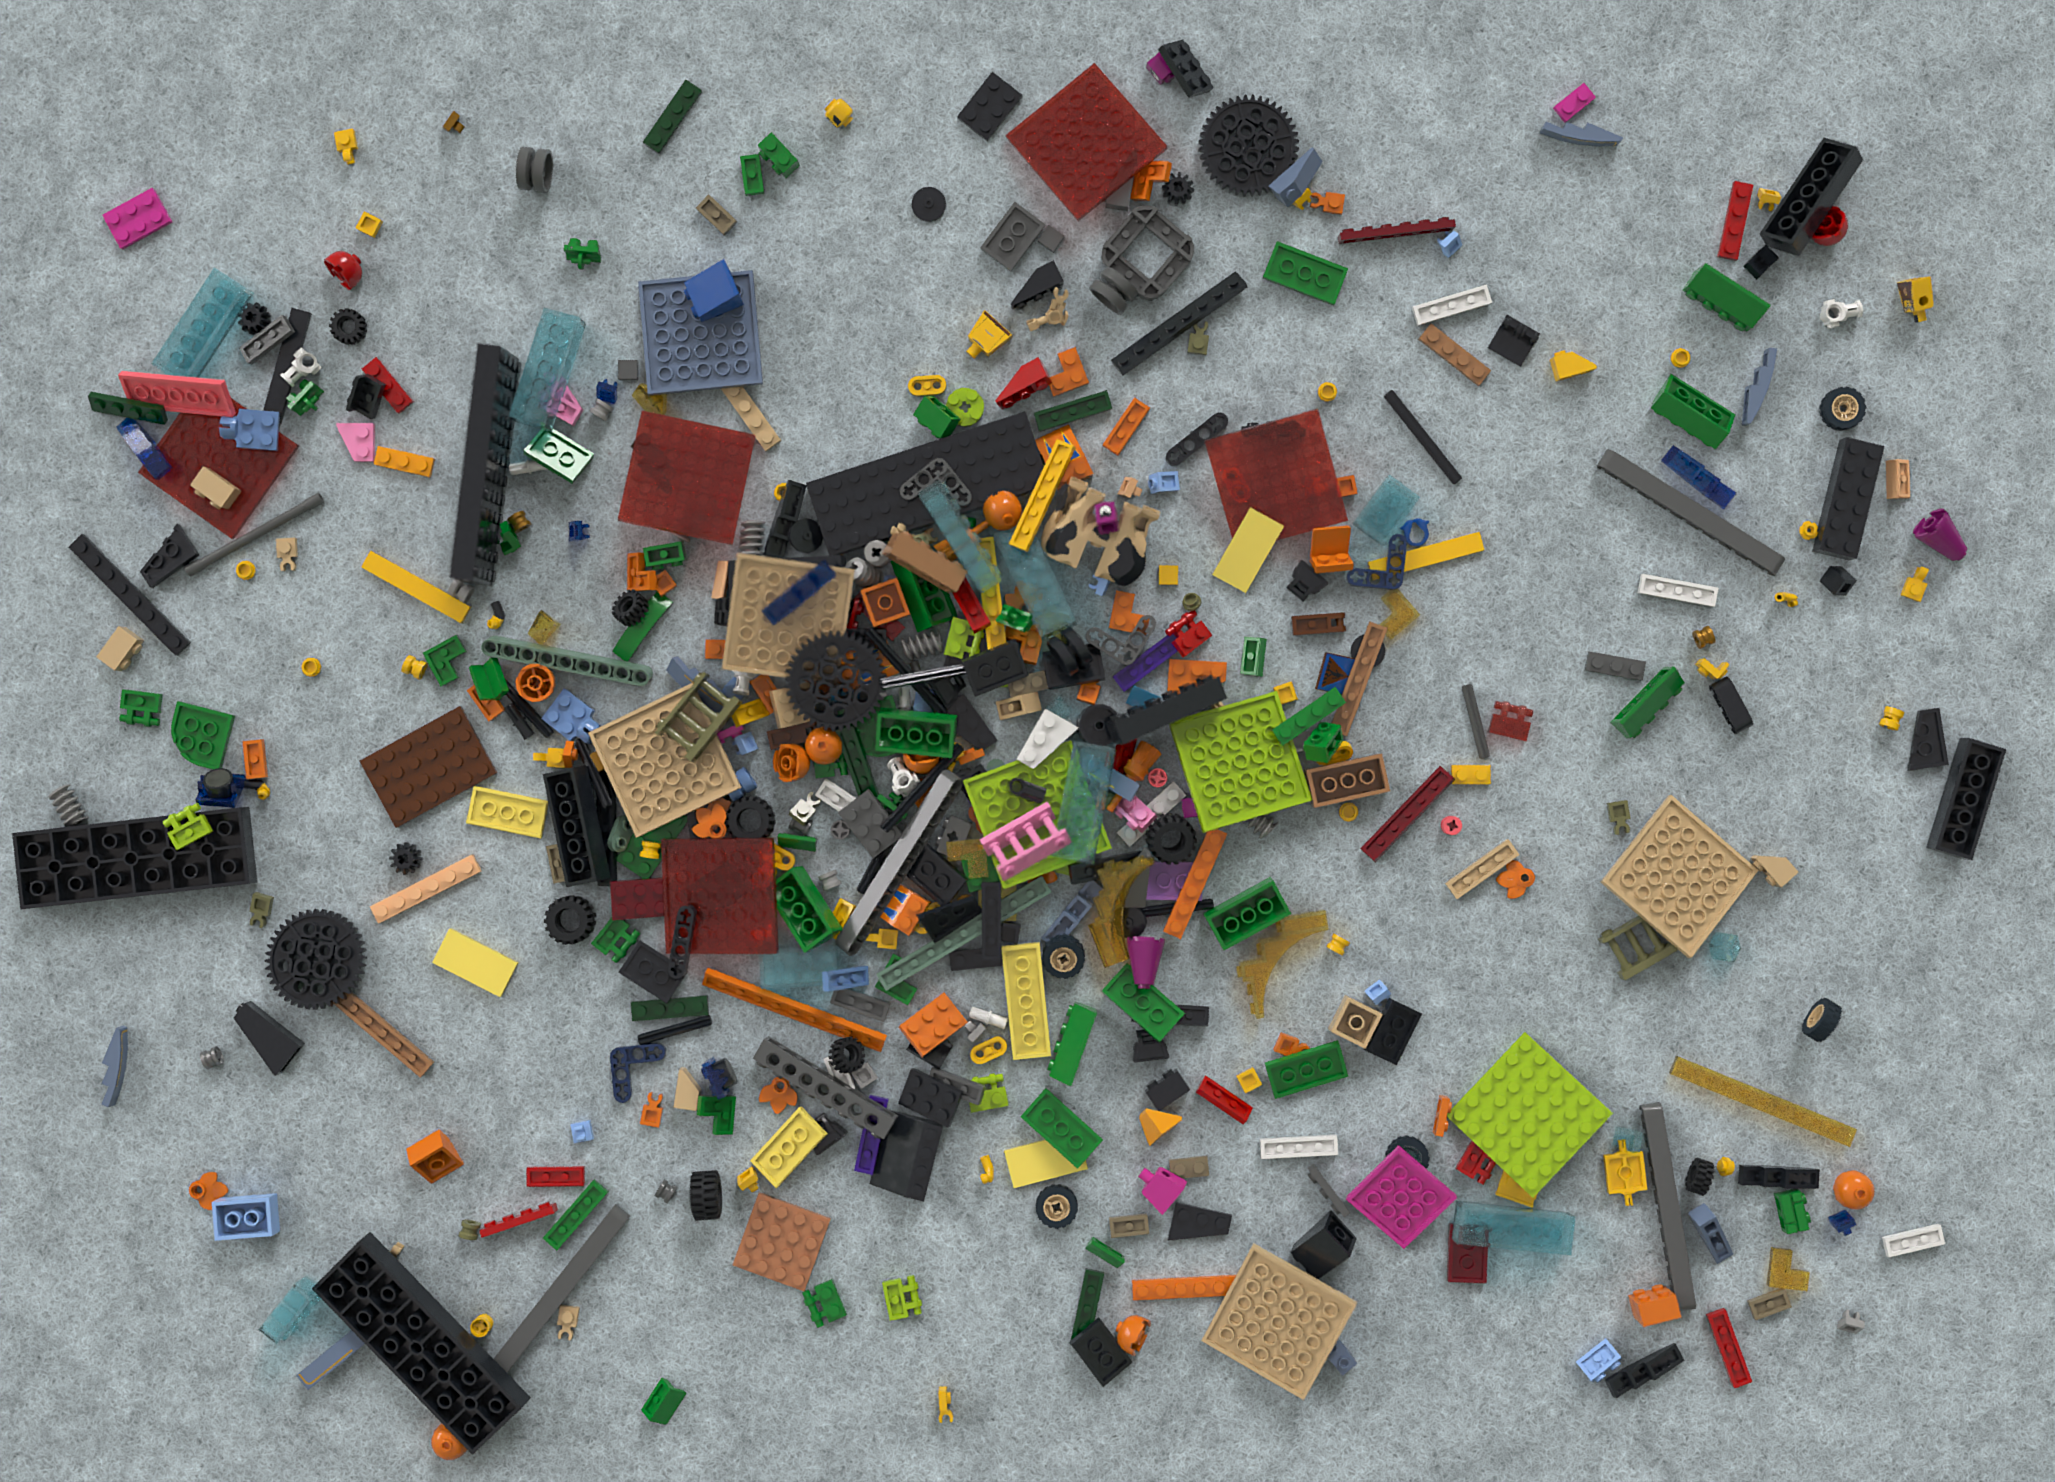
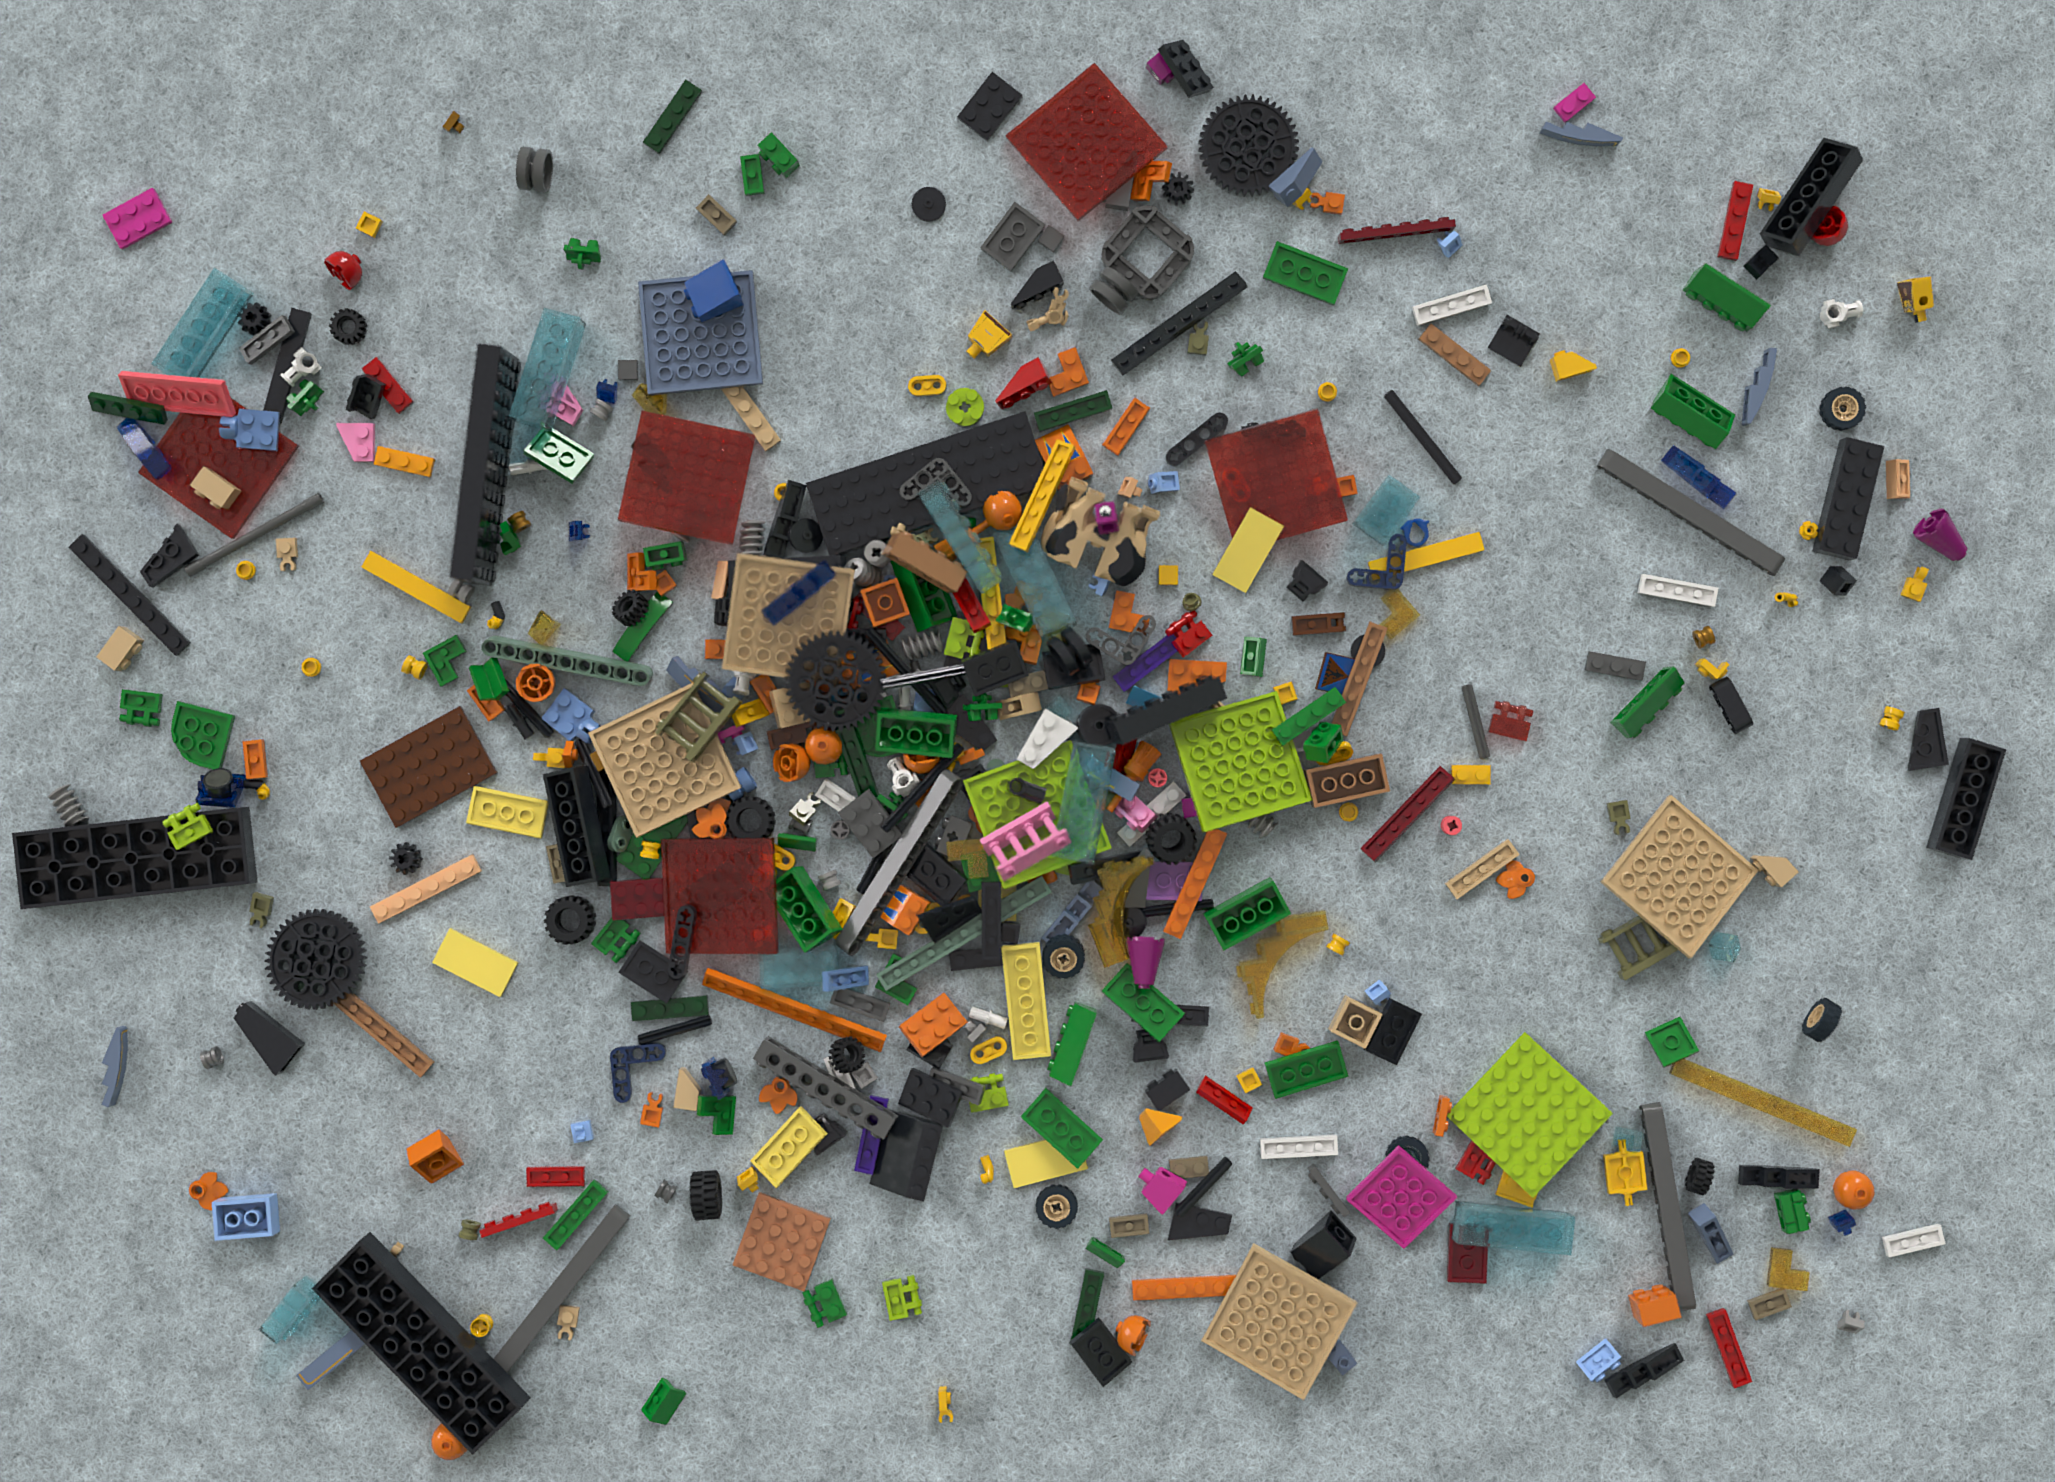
(346, 143): yellow plate -> none
(839, 113): yellow head -> none
(936, 417): green brick -> none
(974, 710): none -> green hips
(1207, 1182): none -> black axle
(1252, 353): none -> green hips
(1331, 549): orange bracket -> none
(1671, 1042): none -> green plate
(1725, 1166): yellow plate -> none

